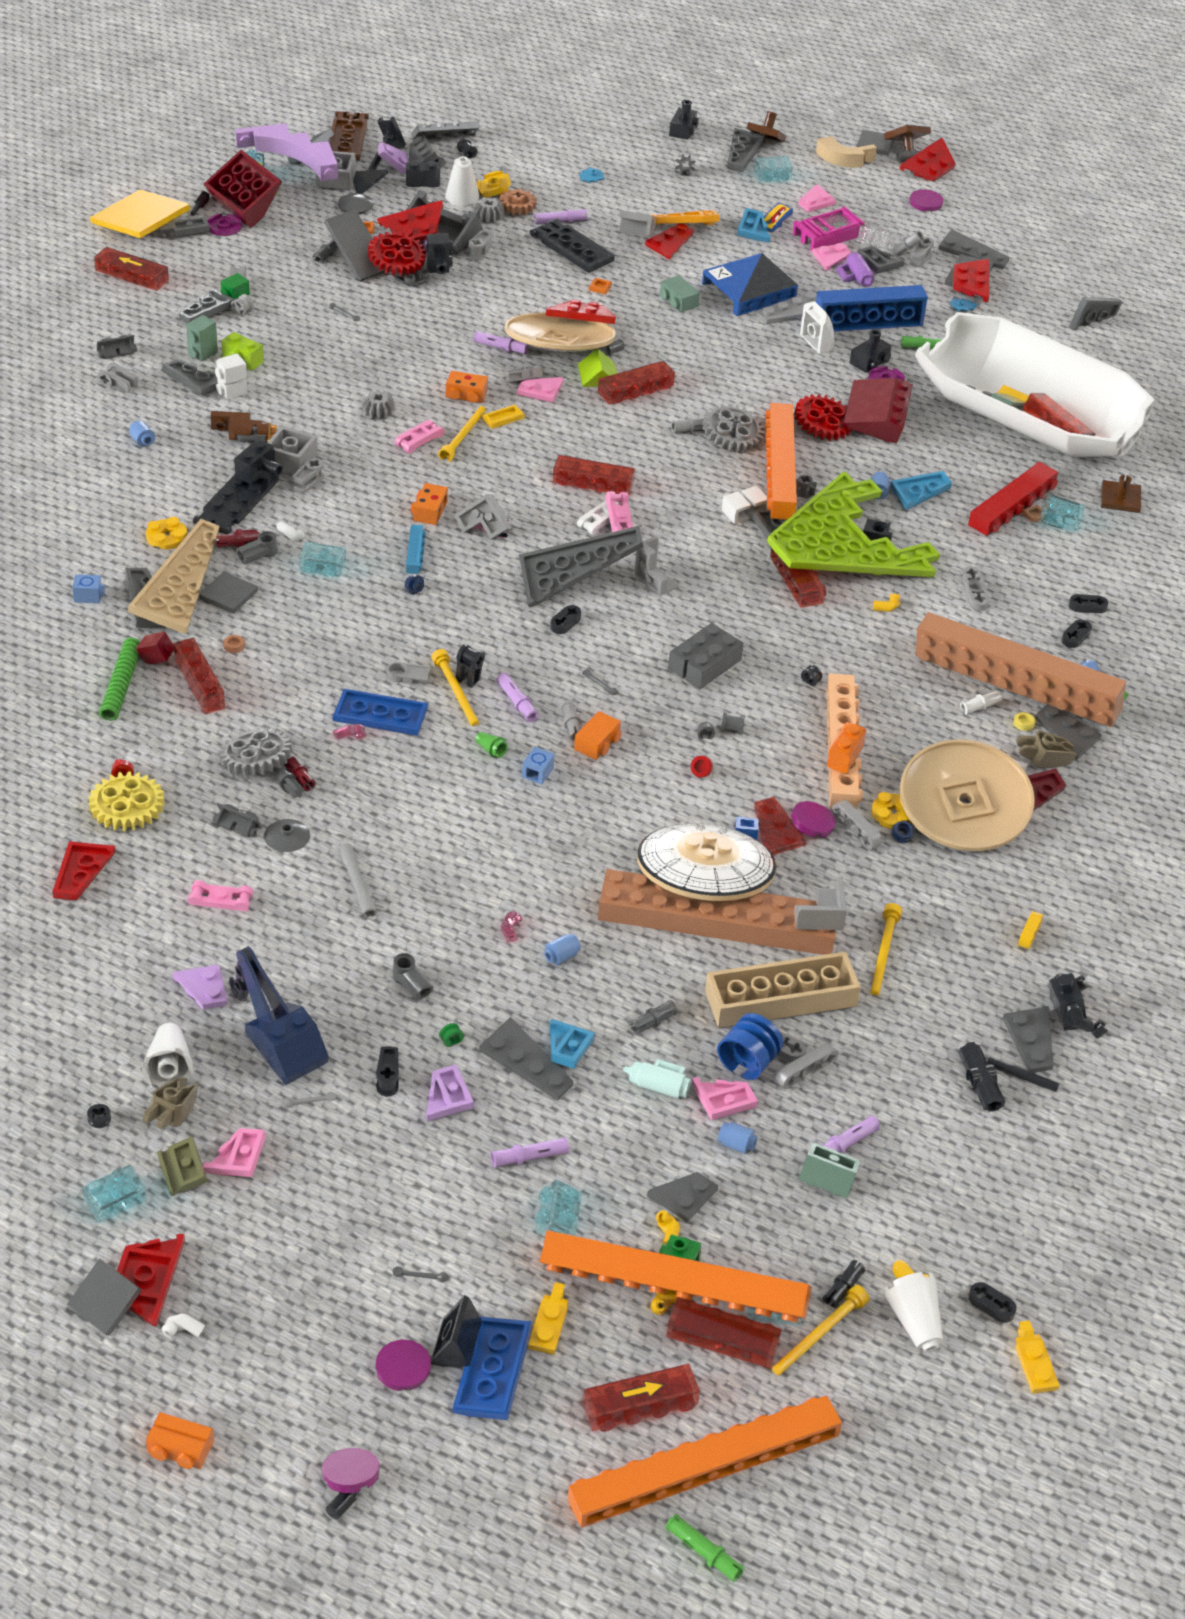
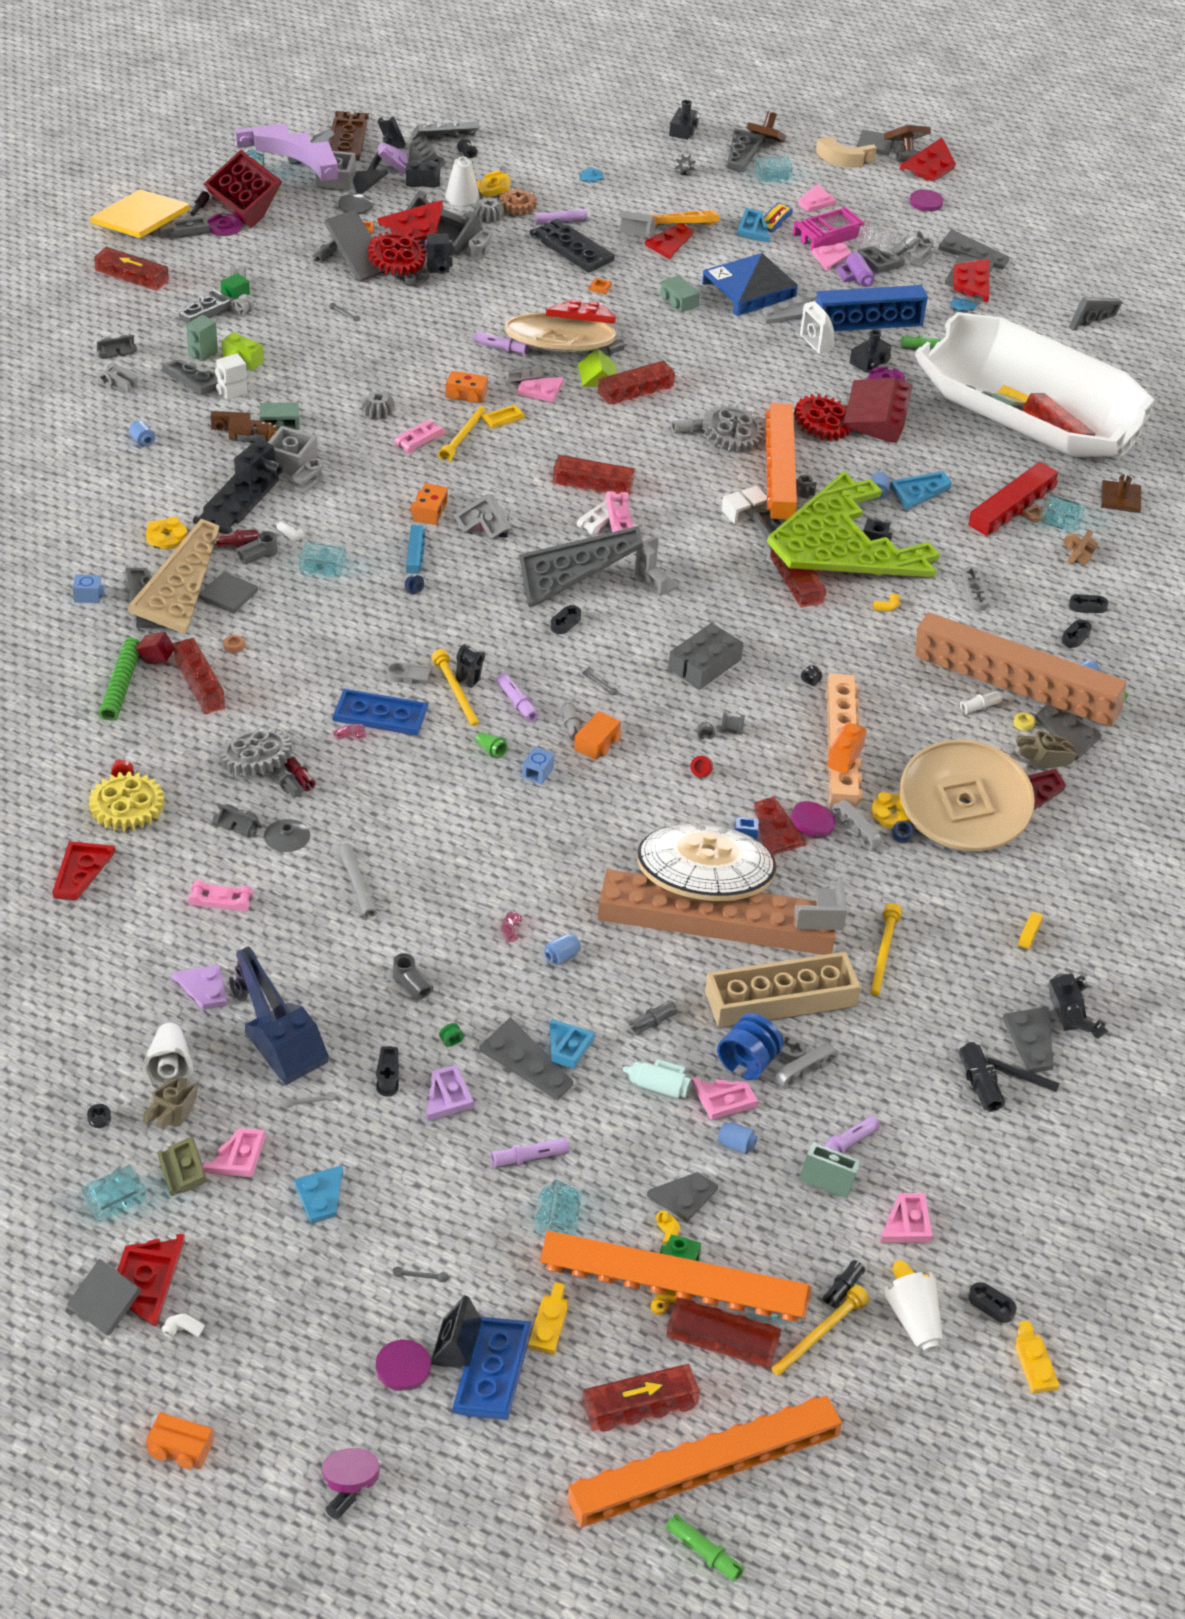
(281, 414): none -> sand green brick
(320, 1193): none -> dark azure wing
(908, 1220): none -> bright pink wing
(1081, 548): none -> medium nougat hips

